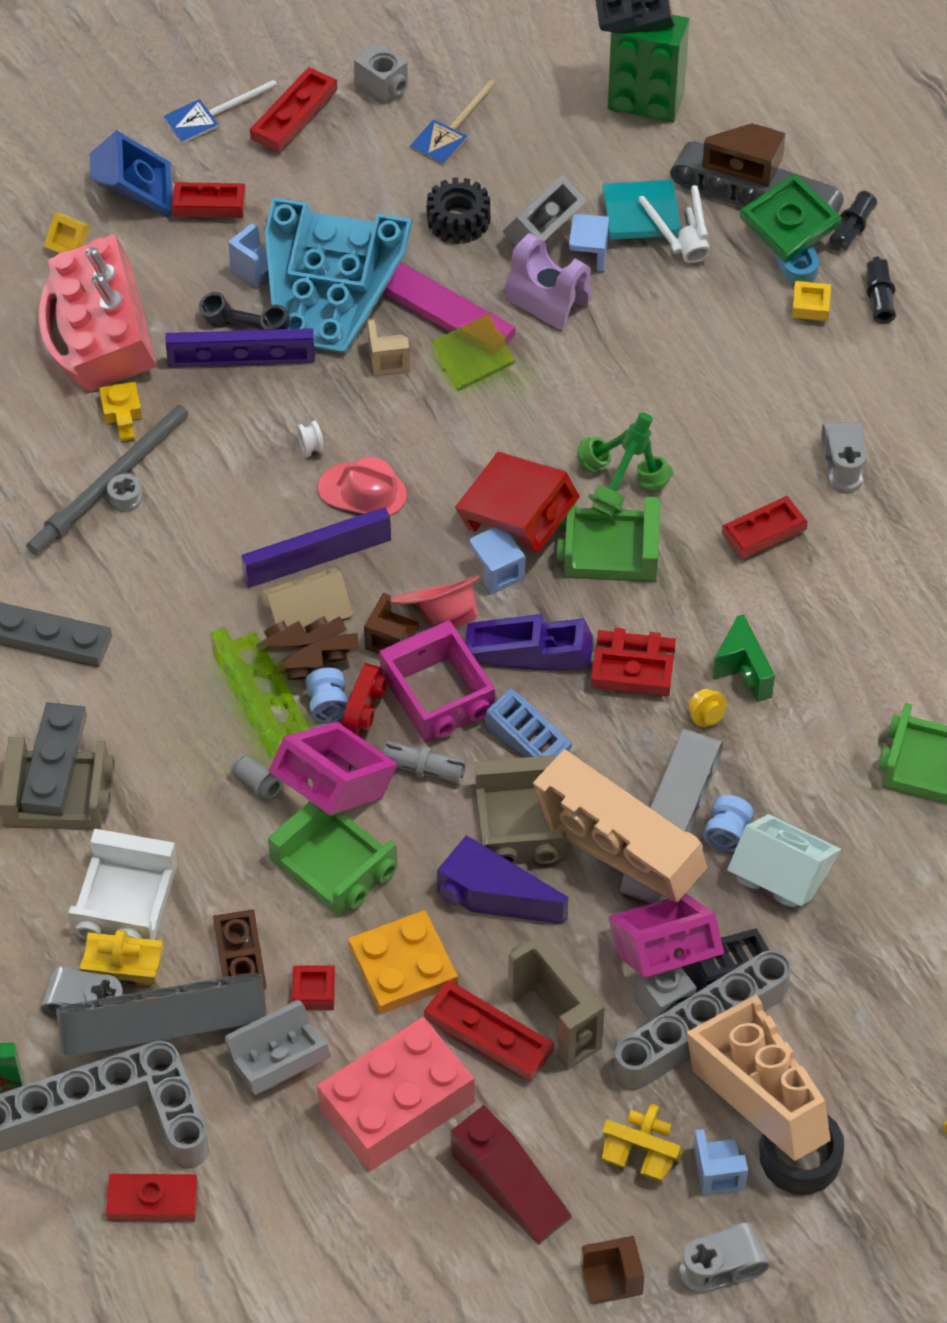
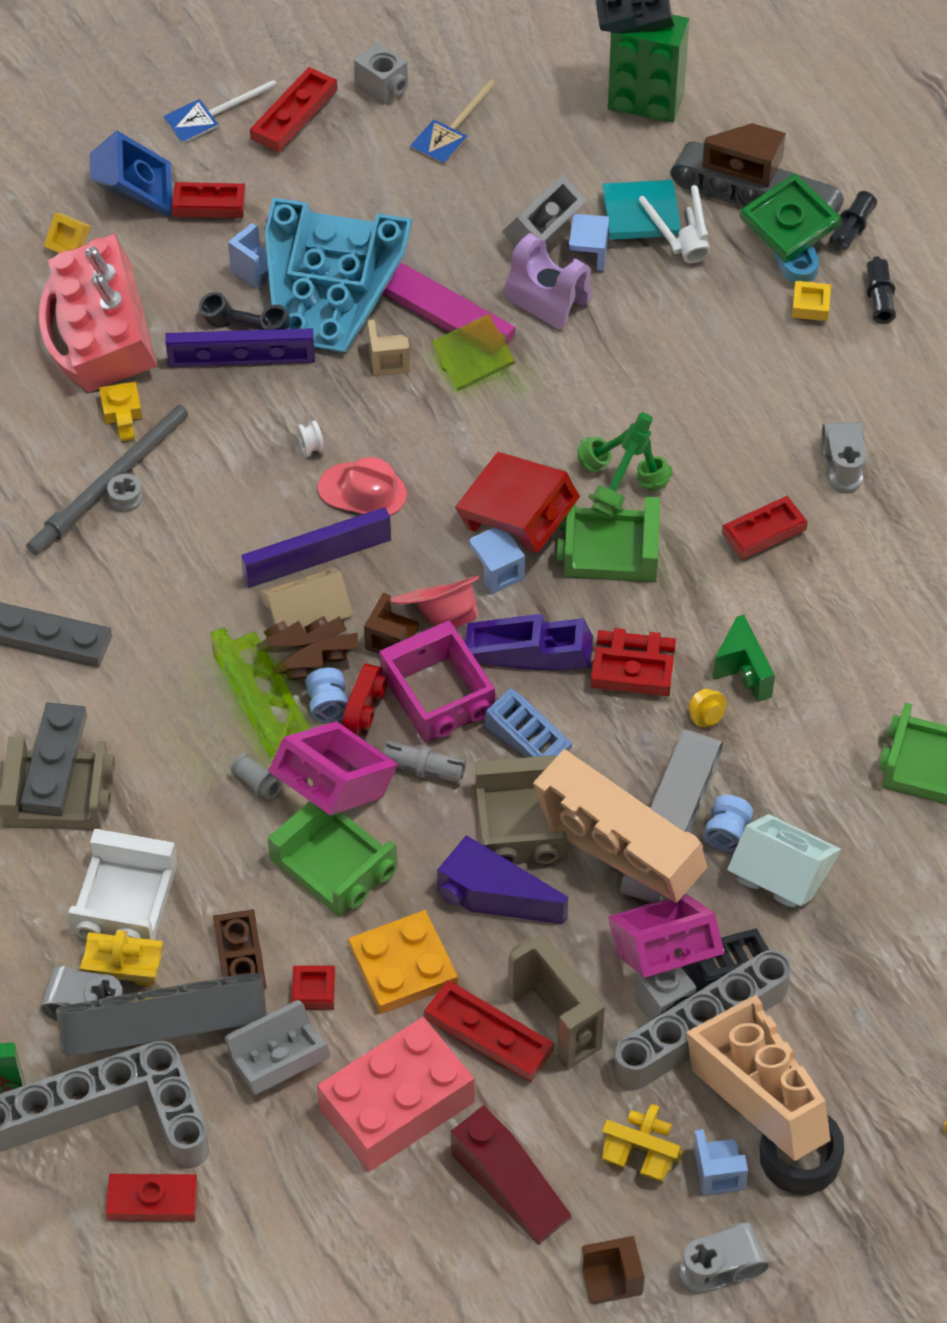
(458, 225): black tyre -> none

